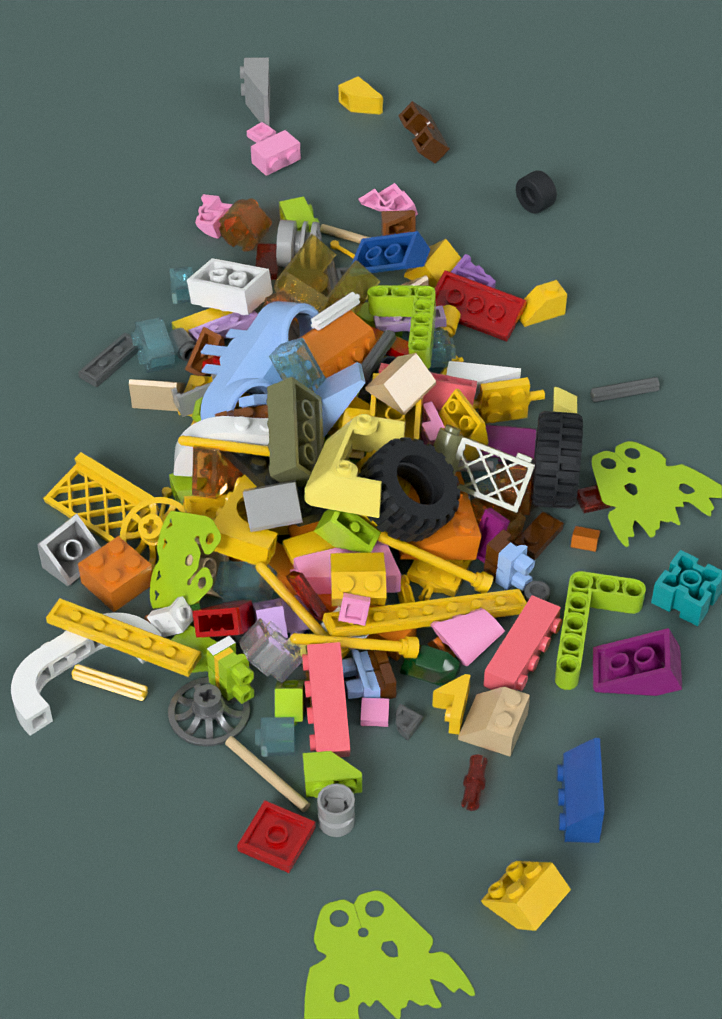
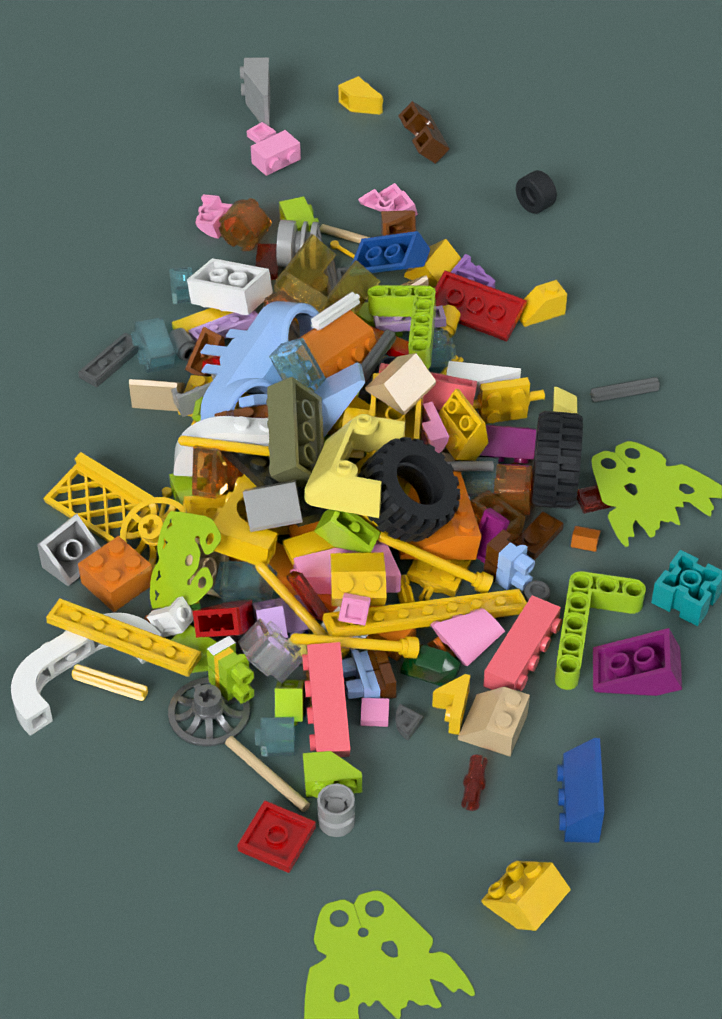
(452, 446): piece -> none

